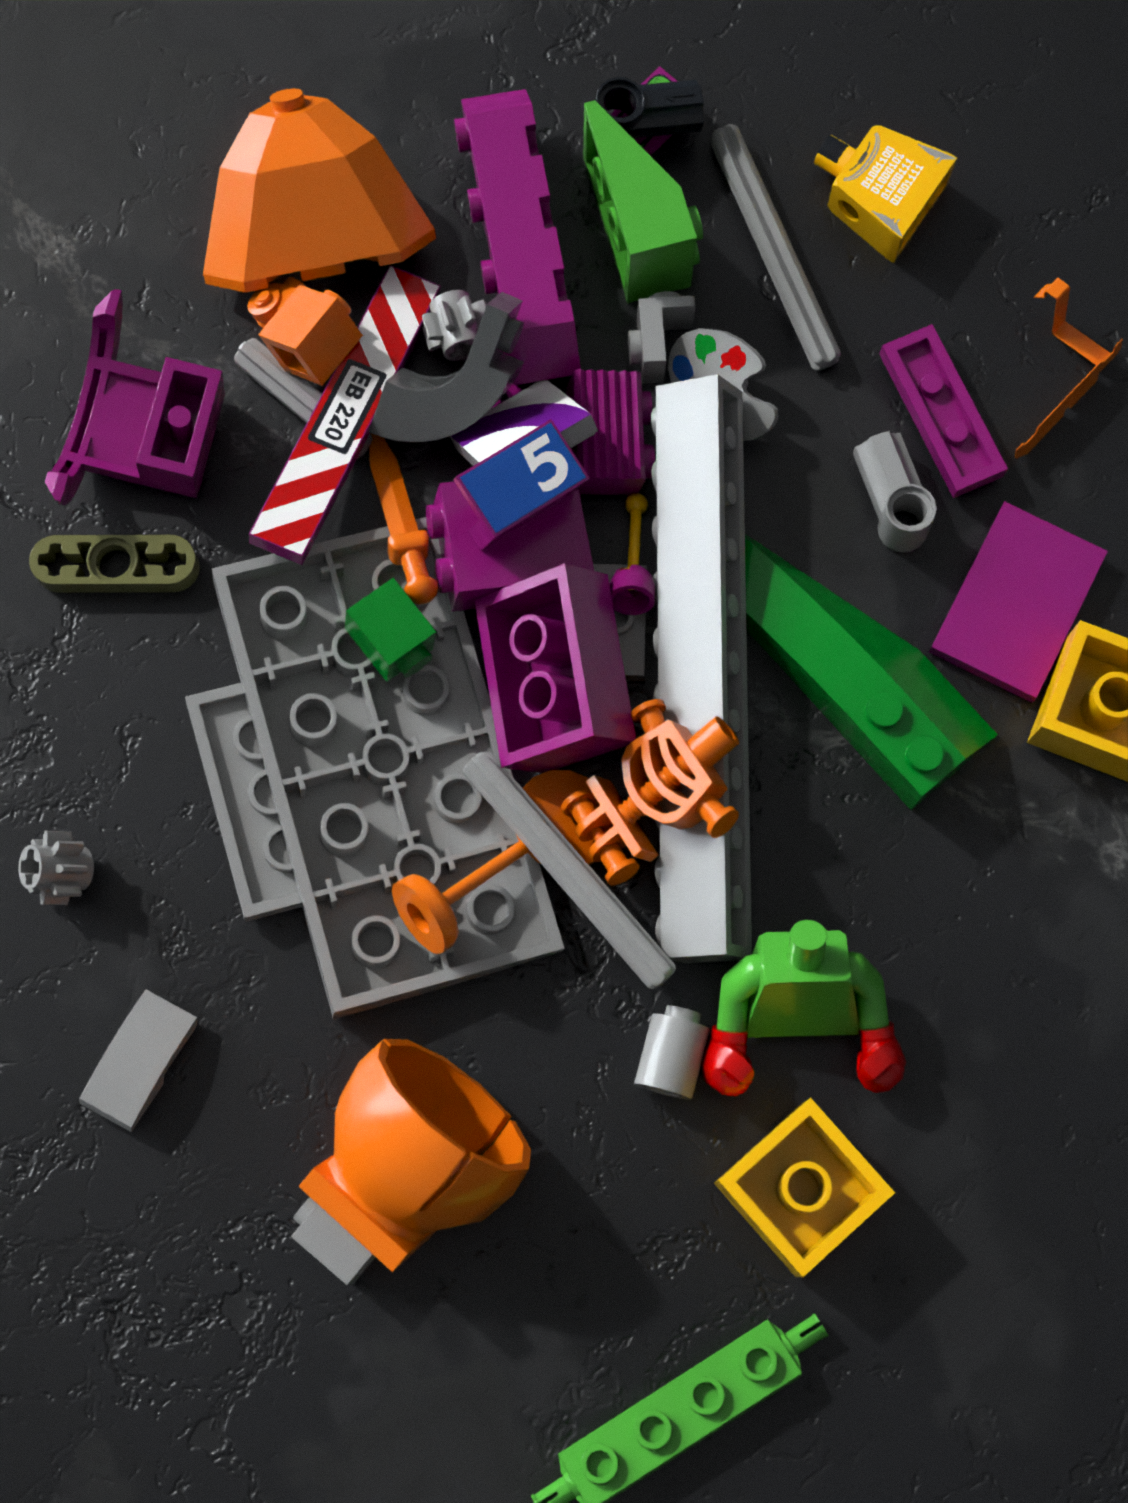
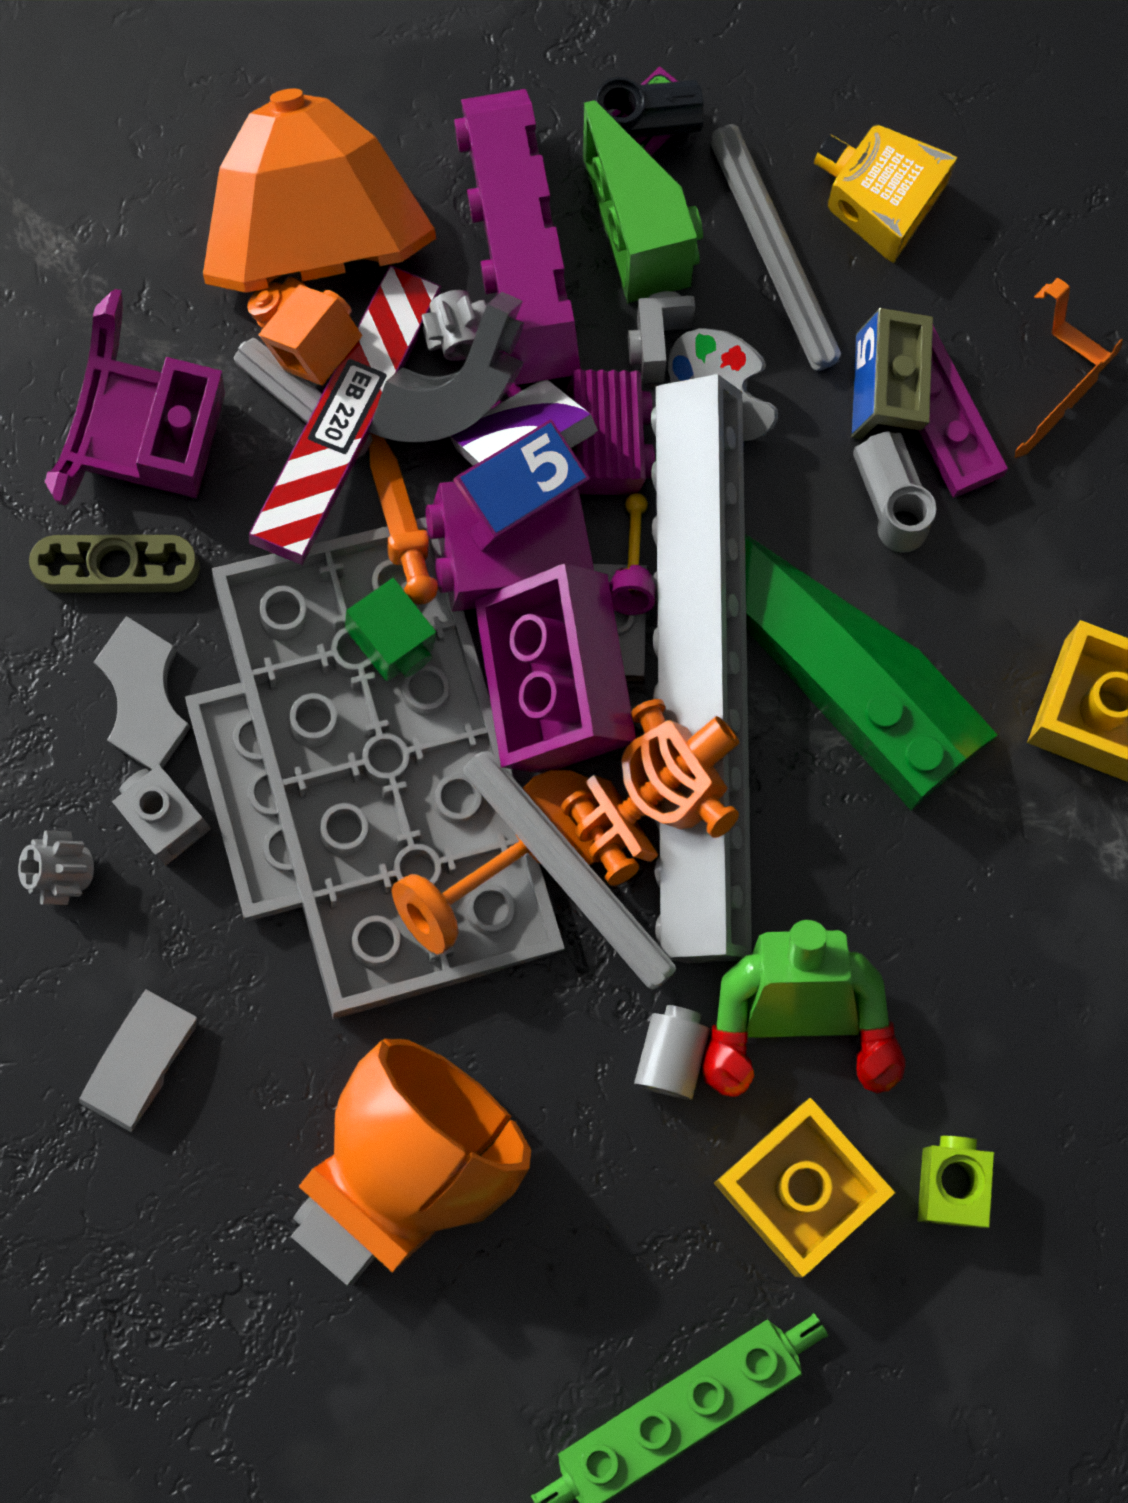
(138, 669): none -> light grey tile
(160, 813): none -> light grey brick
(892, 372): none -> olive panel
(936, 1204): none -> lime brick
(1018, 602): magenta tile -> none

